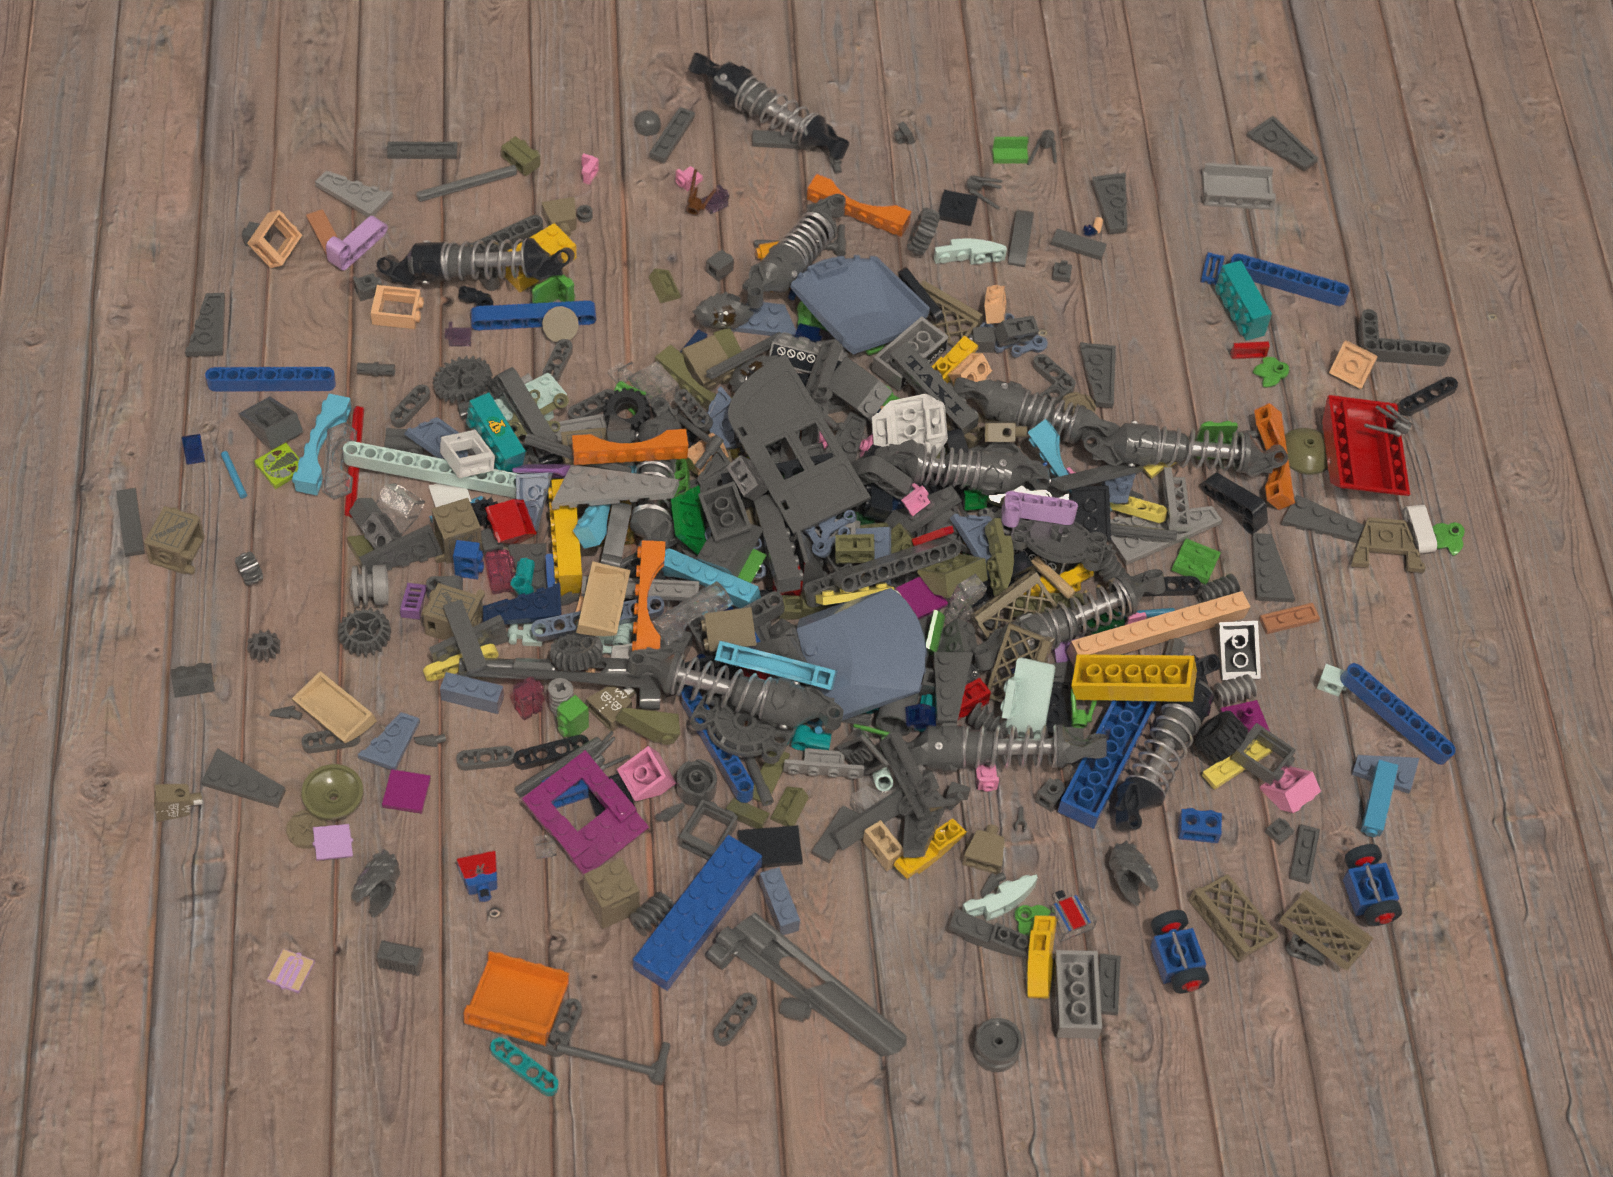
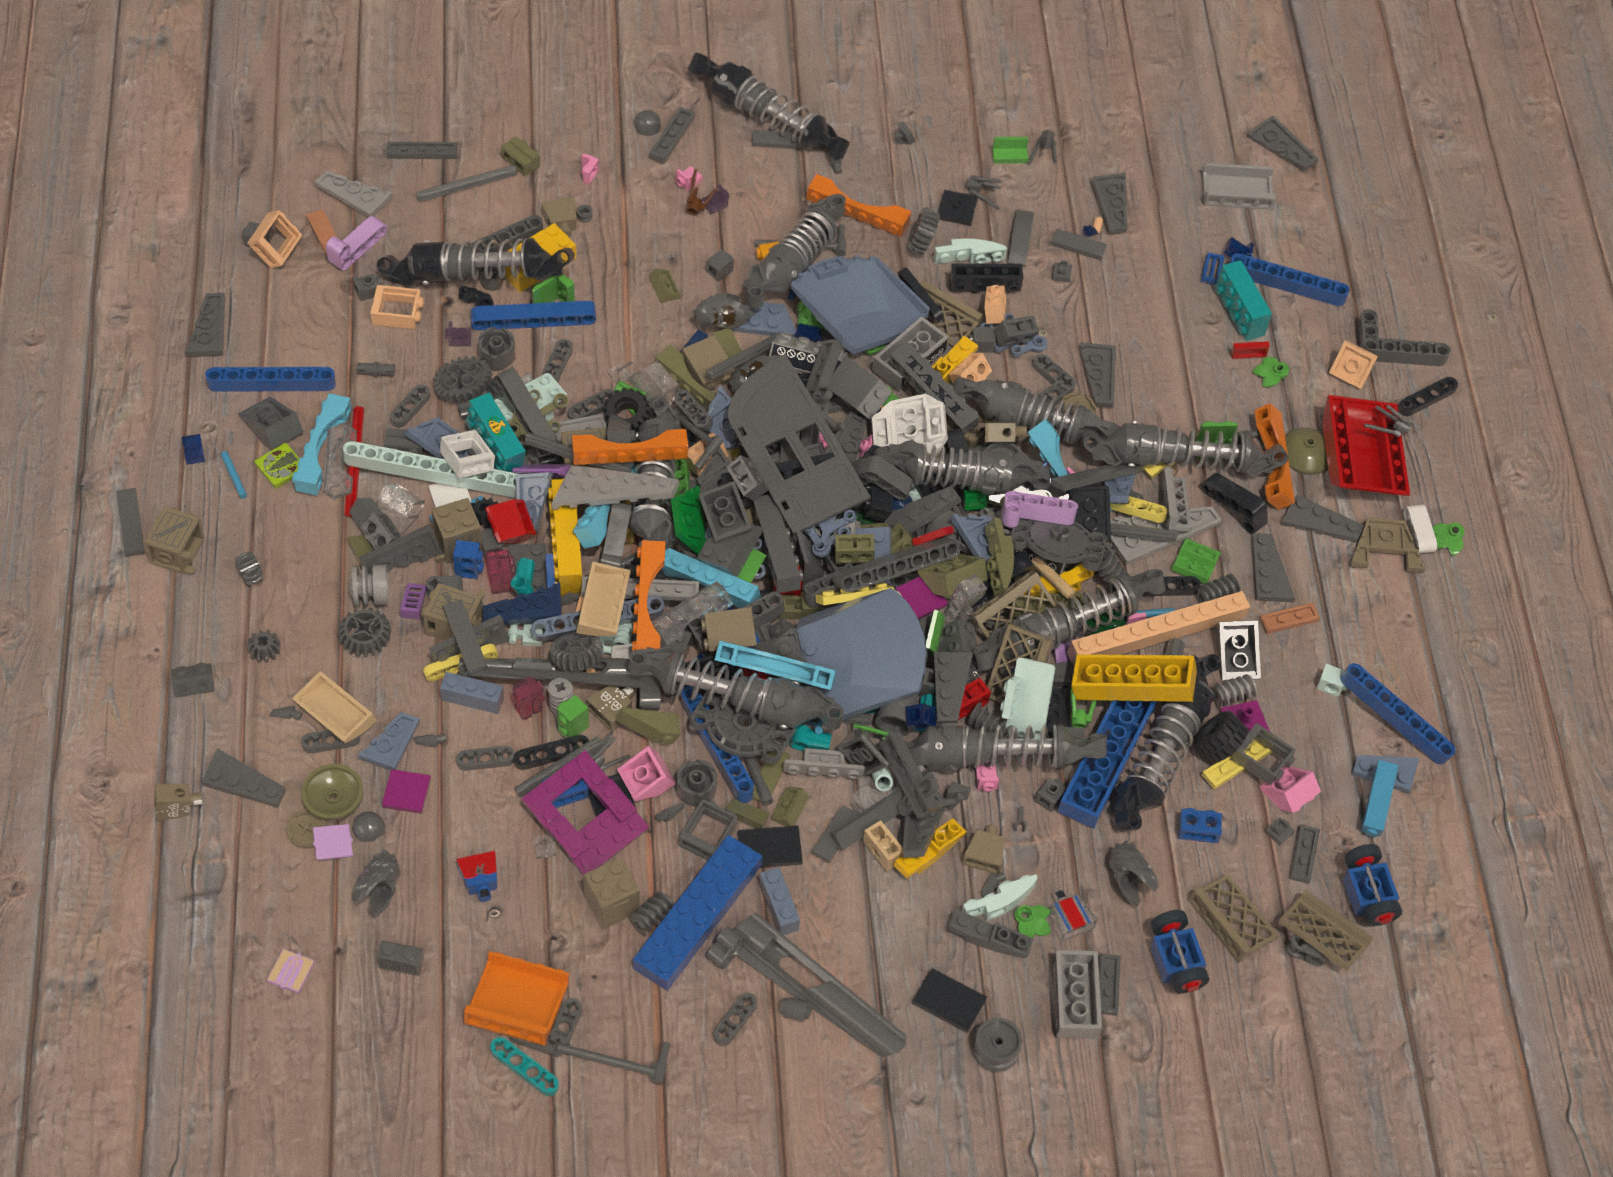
(368, 826): none -> dark grey hair
(497, 348): none -> dark grey brick
(560, 323): dark tan tile -> none
(916, 499): bright pink bracket -> none
(949, 1000): none -> black tile
(980, 276): none -> black brick
(1040, 956): yellow slope -> none
(1234, 246): none -> clear blue bracket

